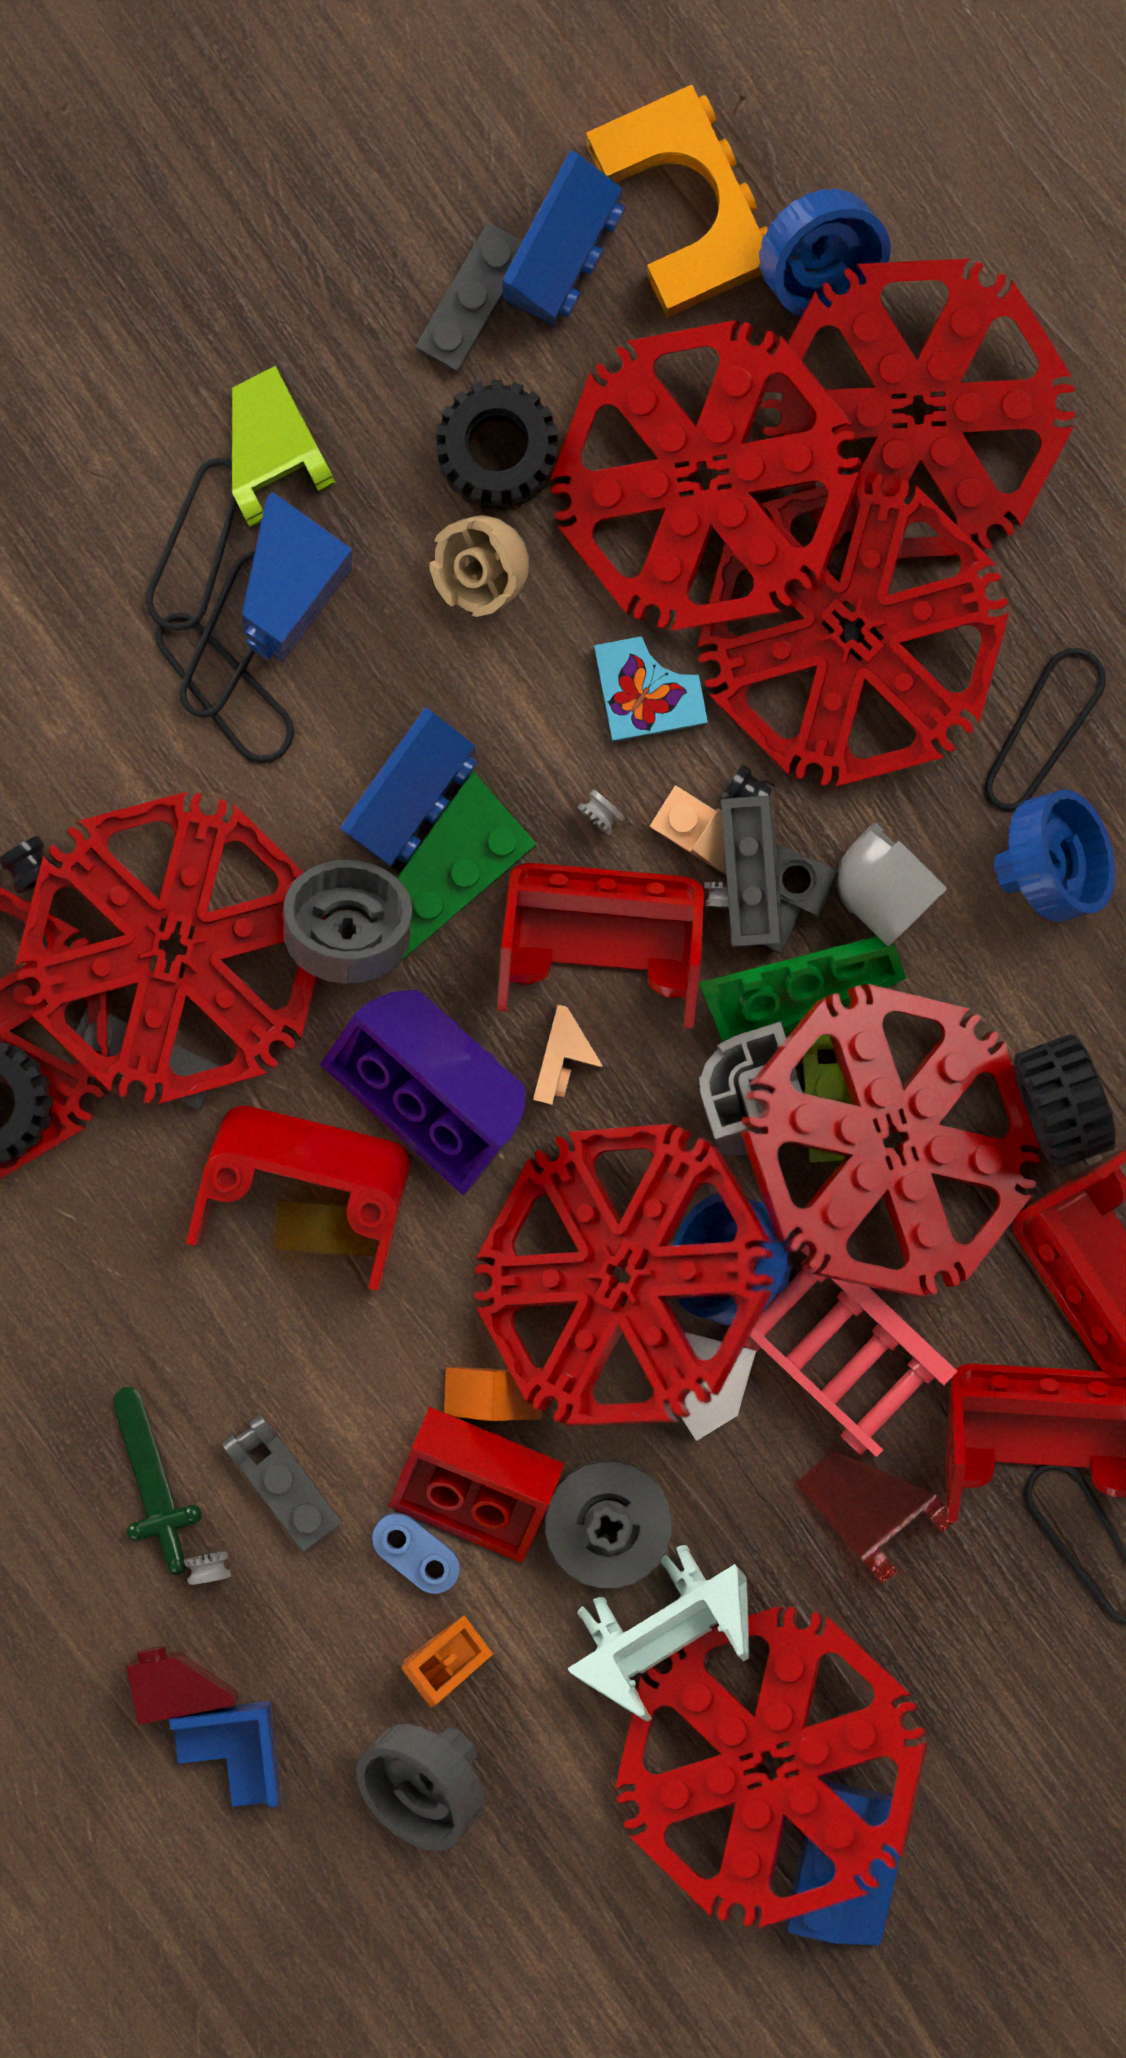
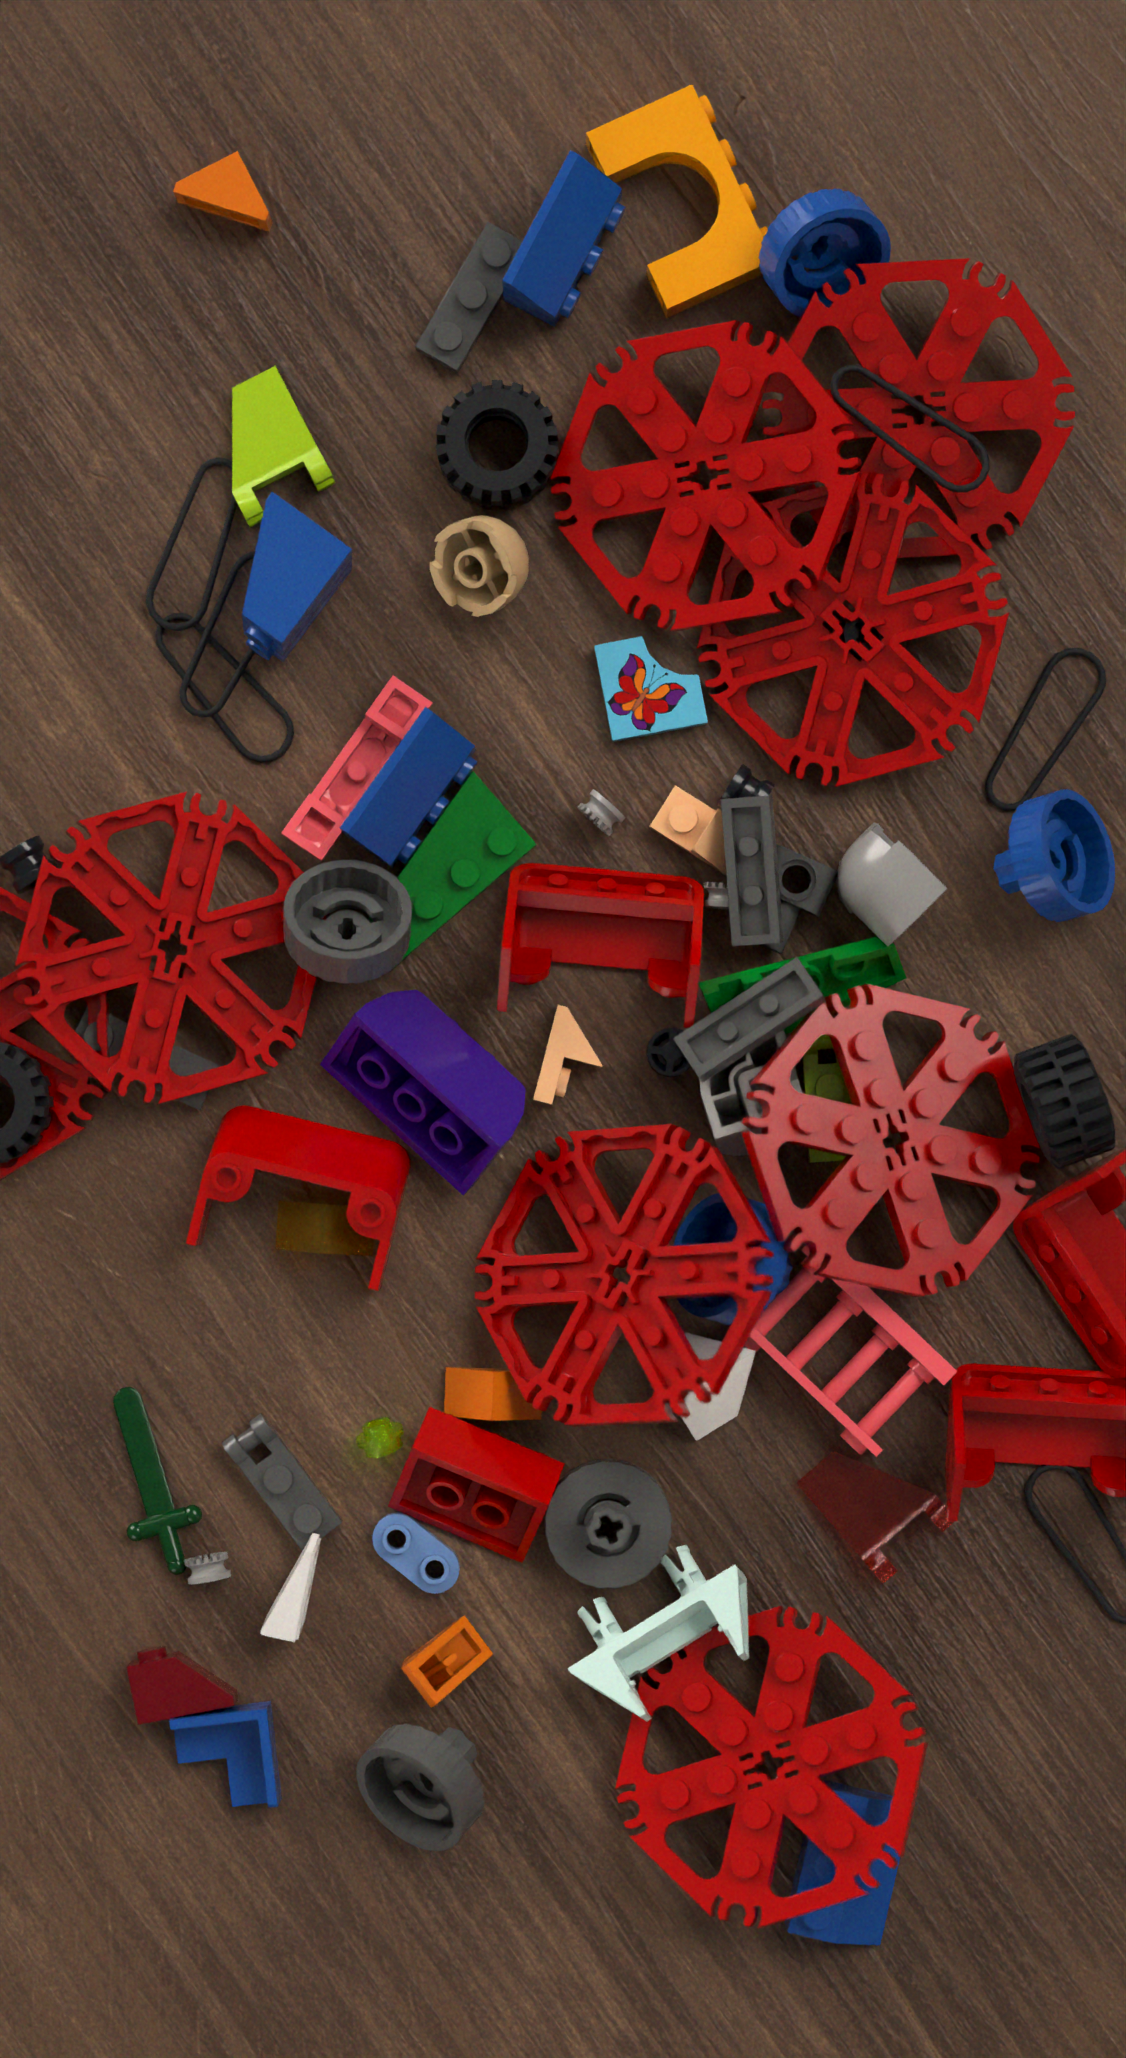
(225, 191): none -> orange slope
(290, 1606): none -> white slope
(320, 816): none -> coral slope
(380, 1437): none -> clear neon green plate
(674, 1060): none -> black wheel
(749, 1019): none -> dark grey plate
(894, 444): none -> black piece

